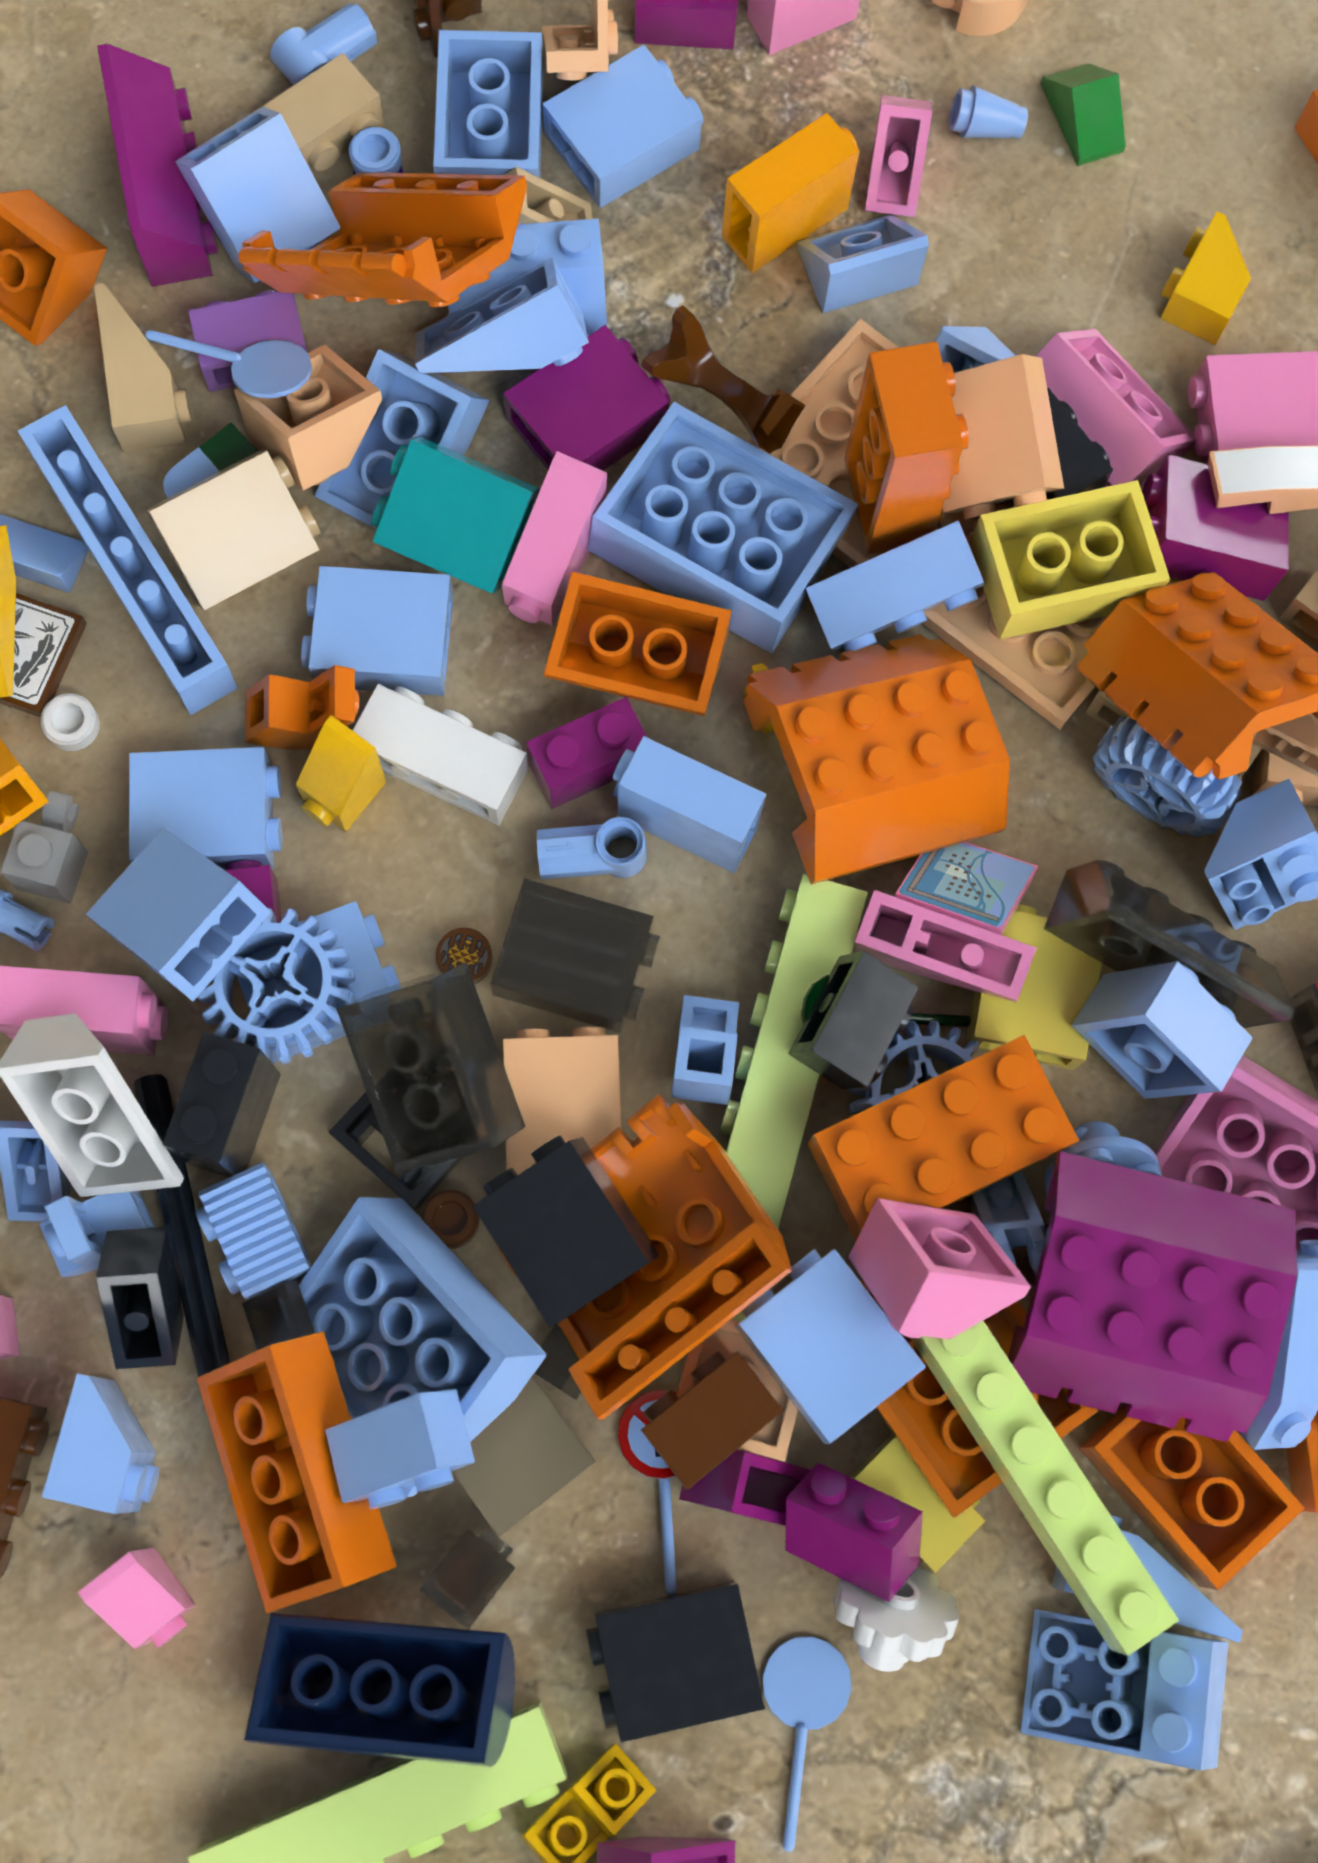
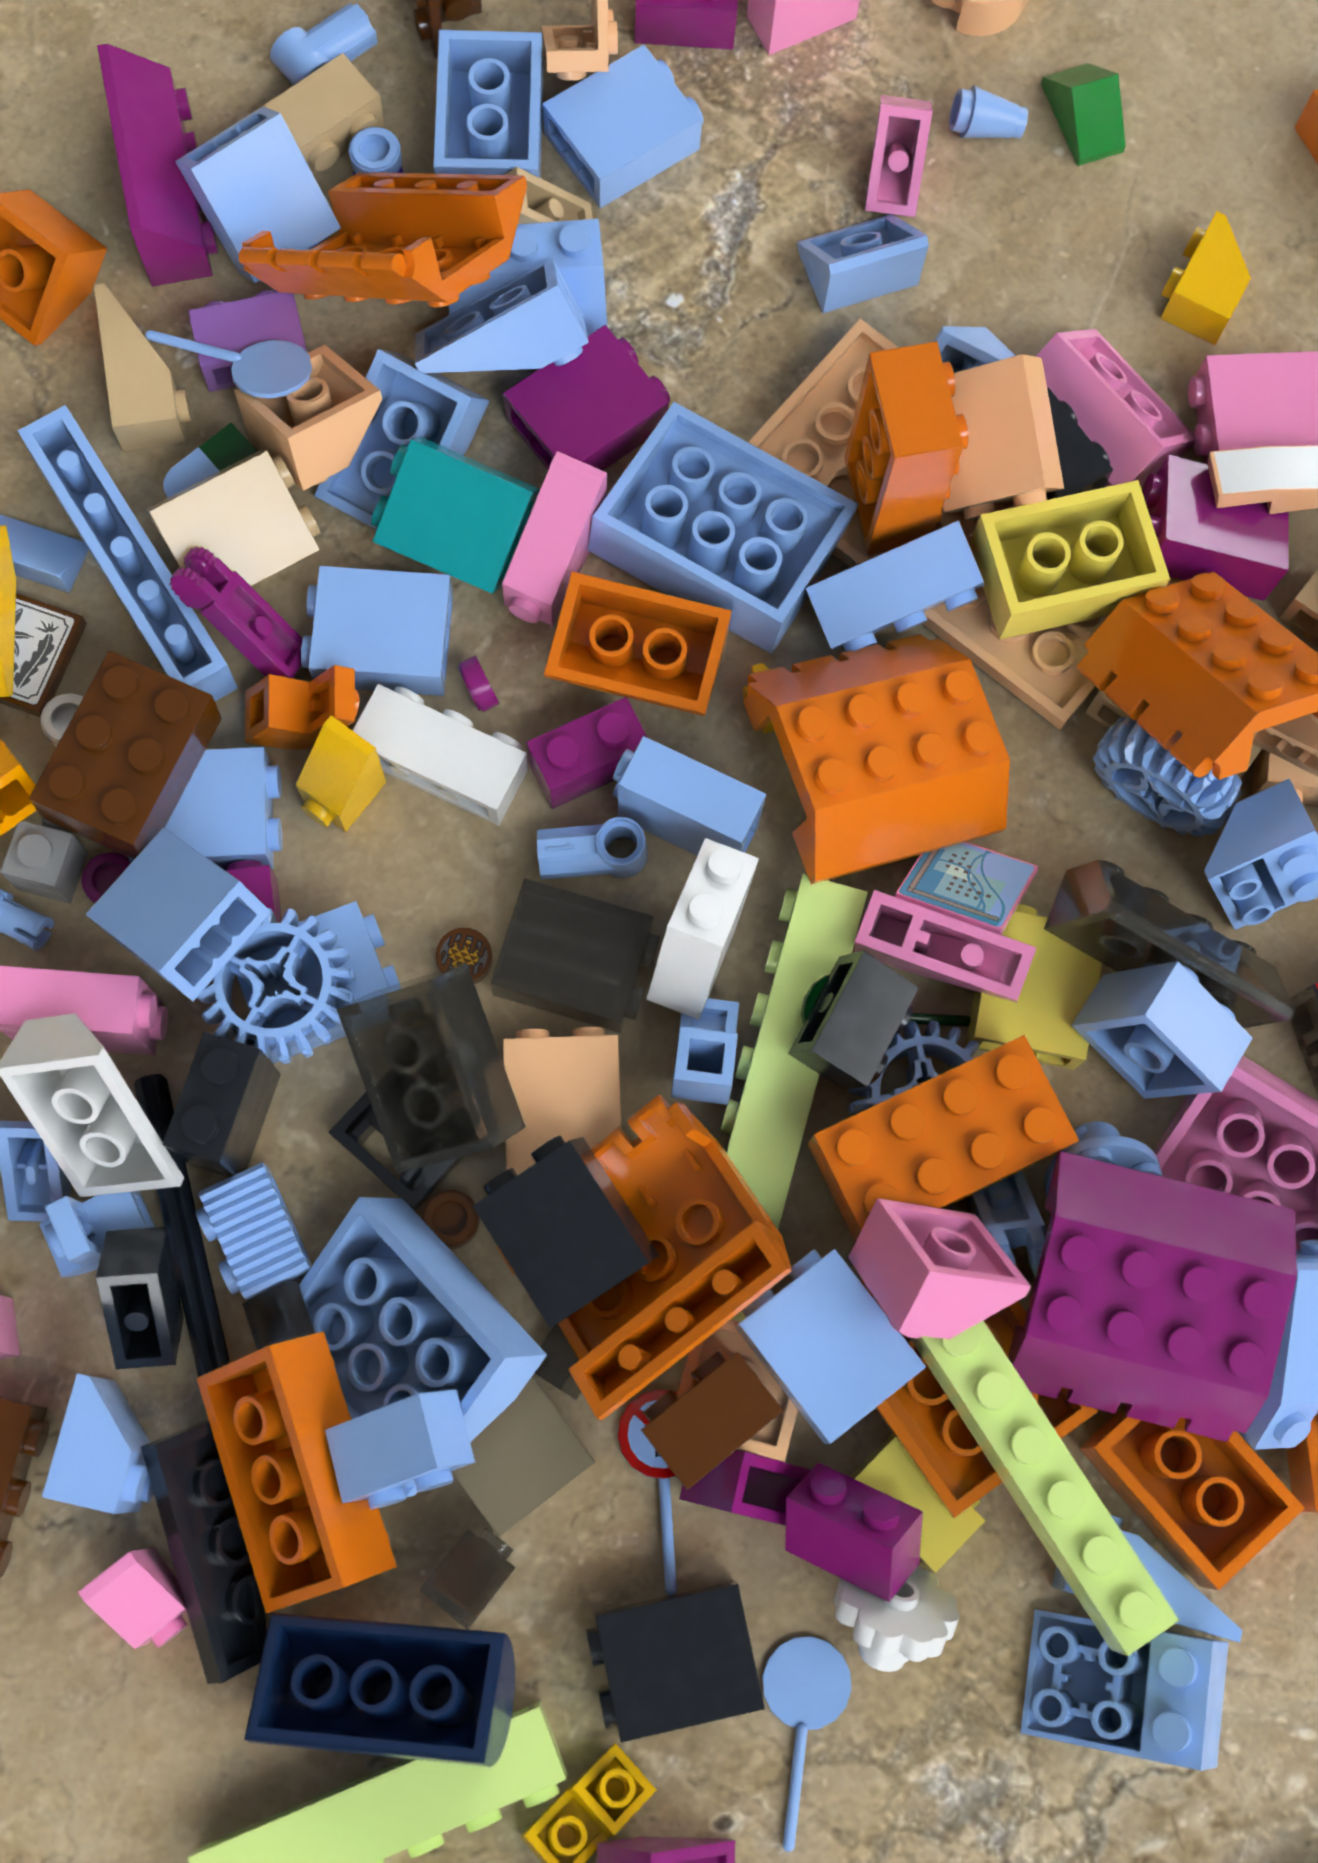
(102, 873): none -> magenta tile
(126, 756): none -> reddish brown brick
(207, 1551): none -> black wing
(238, 613): none -> magenta hinge
(478, 684): none -> magenta tile
(692, 362): reddish brown animal -> none
(701, 928): none -> white brick
(789, 192): light orange brick -> none

